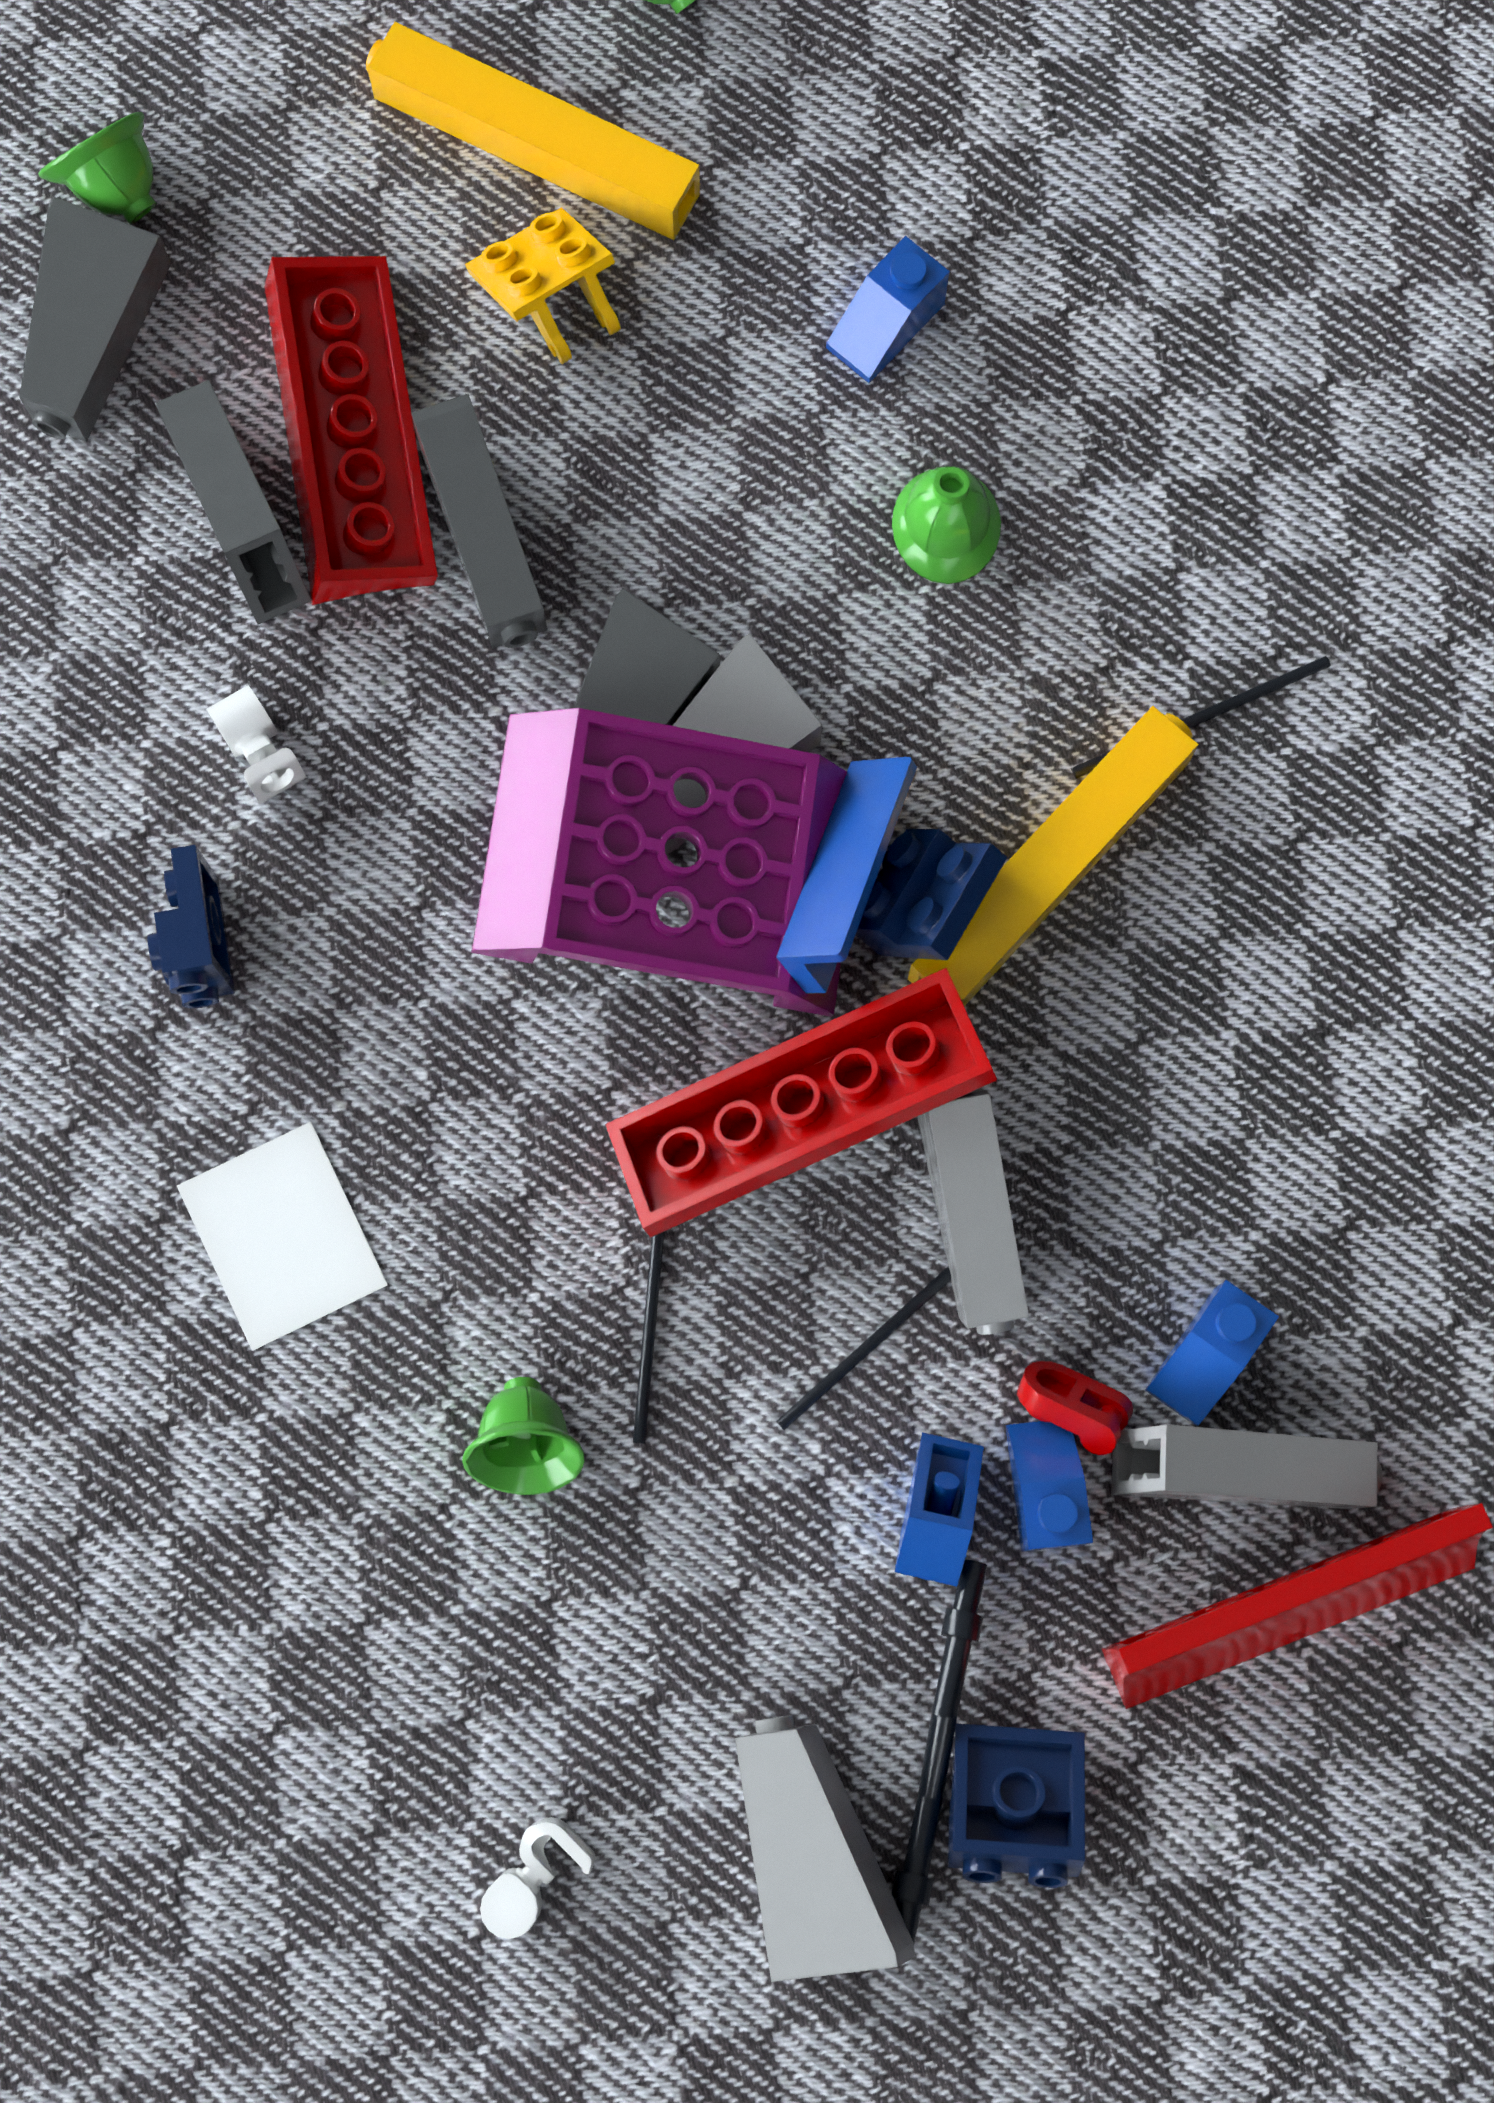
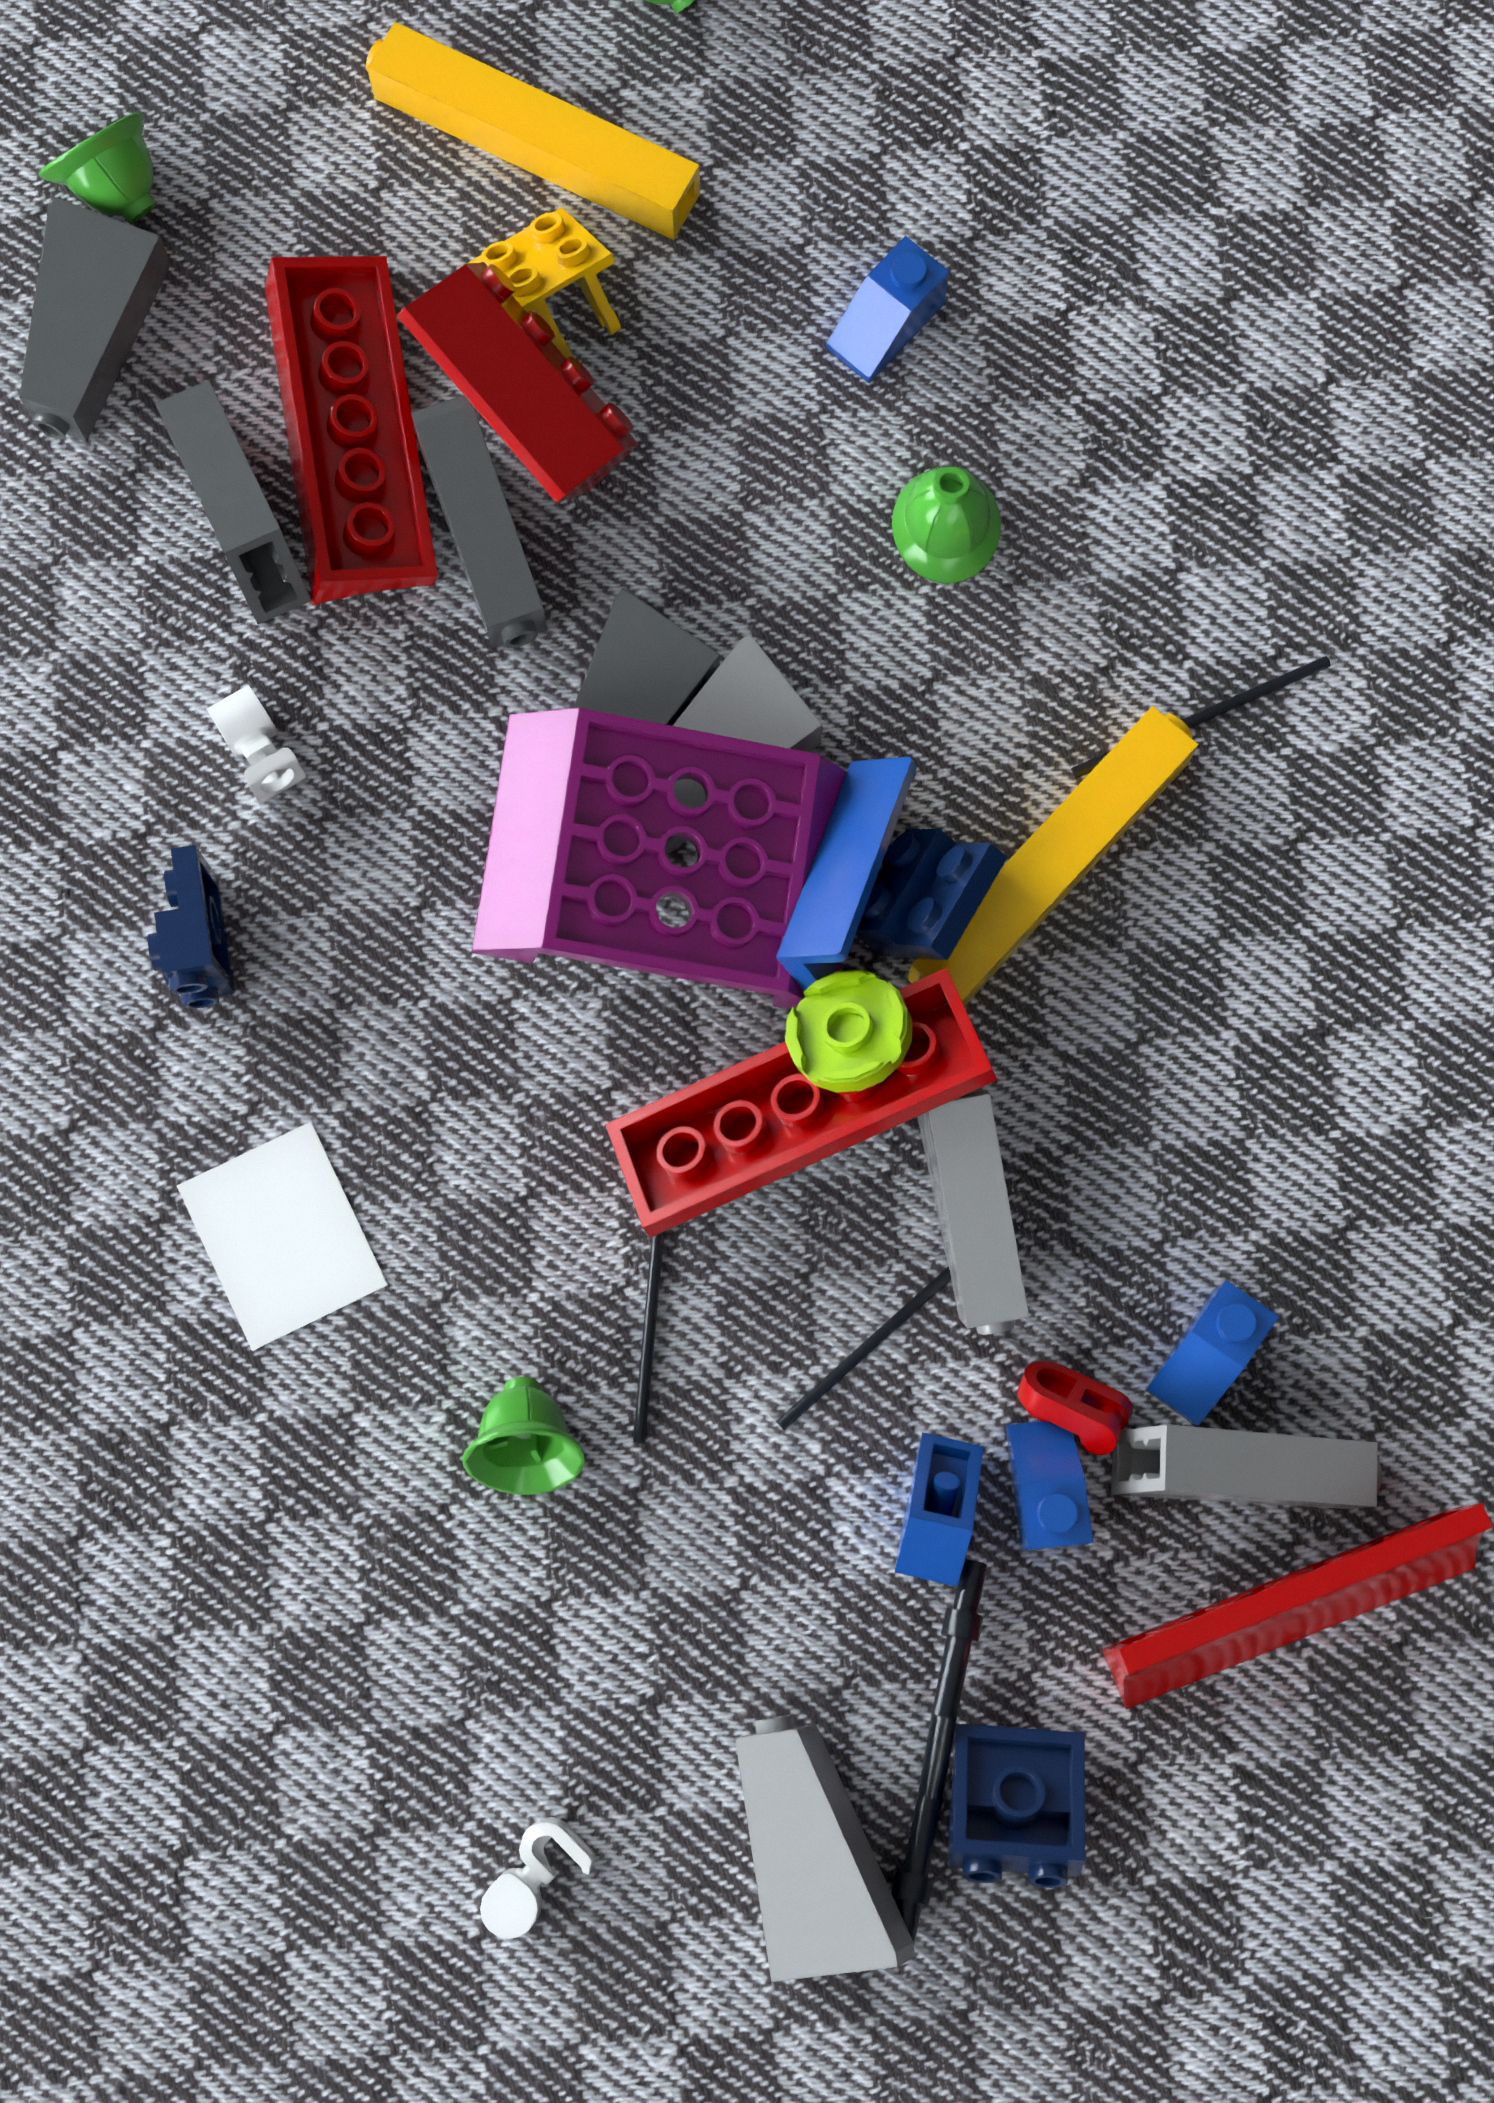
(520, 379): none -> red slope
(849, 1031): none -> lime tile

